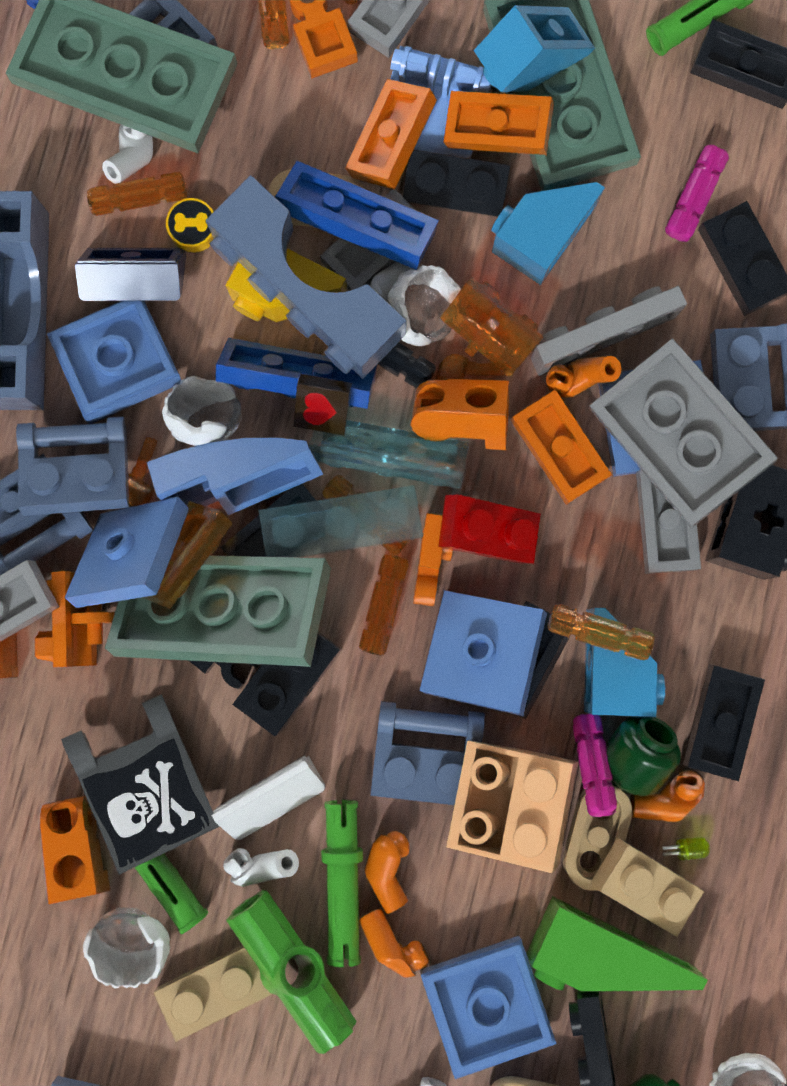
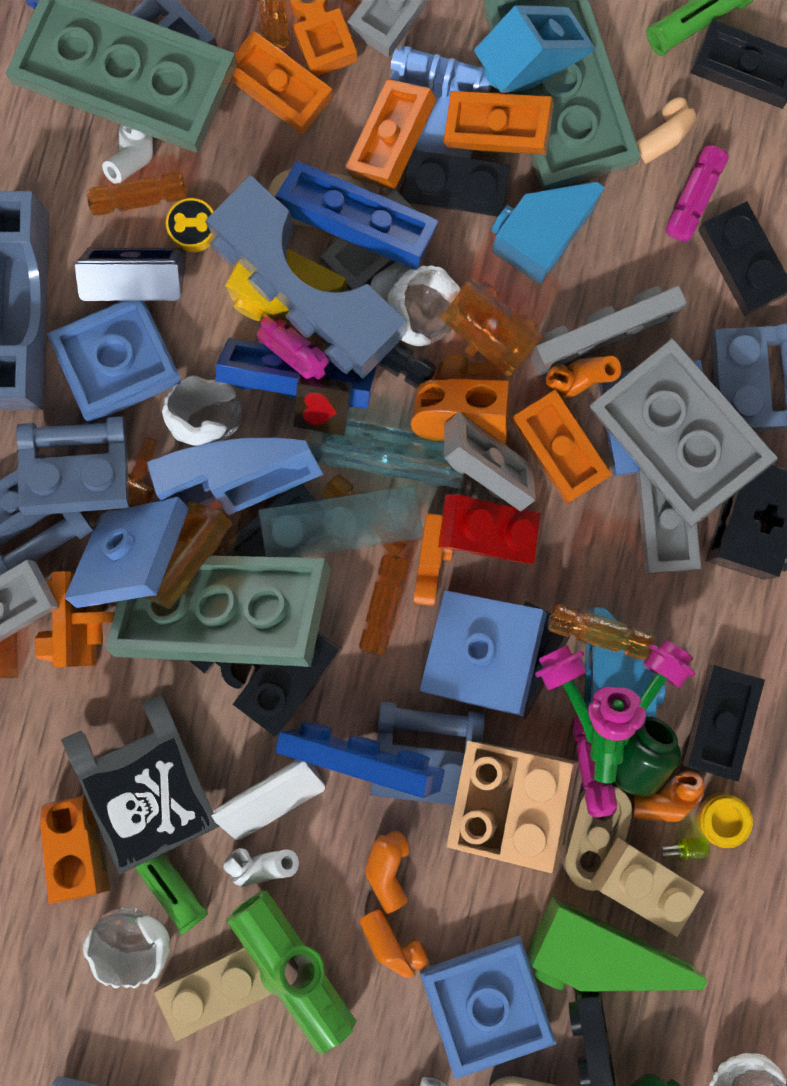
(280, 83): none -> orange plate
(292, 348): none -> dark pink axle
(342, 882): bright green pin -> none
(361, 759): none -> blue plate
(488, 462): none -> light grey plate
(614, 711): none -> dark pink plant
(670, 134): none -> light nougat arm
(724, 820): none -> yellow tile

